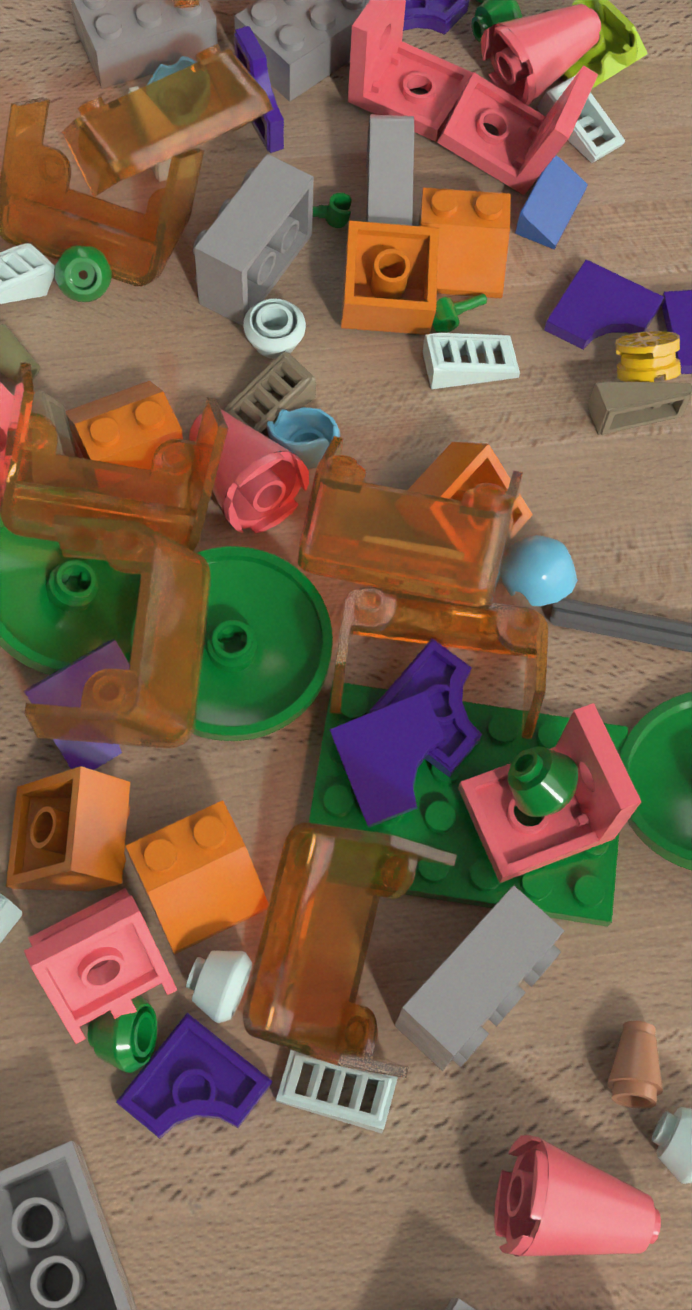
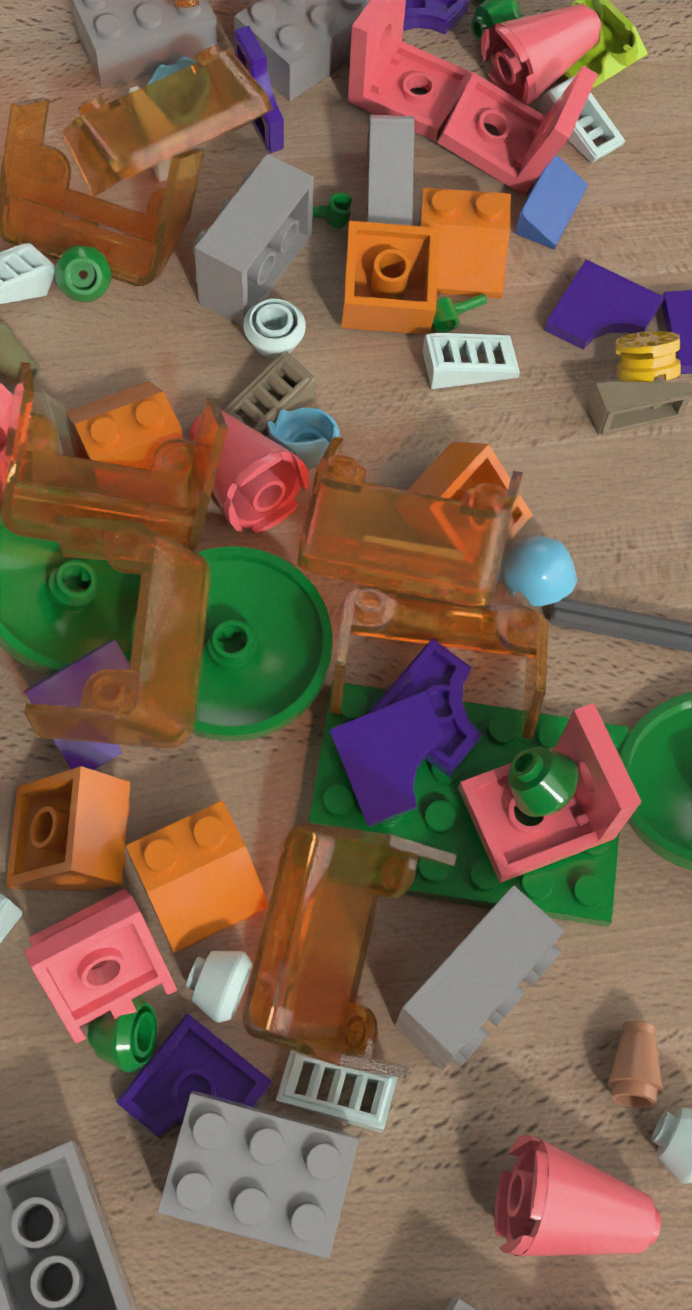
(259, 1174): none -> light grey brick

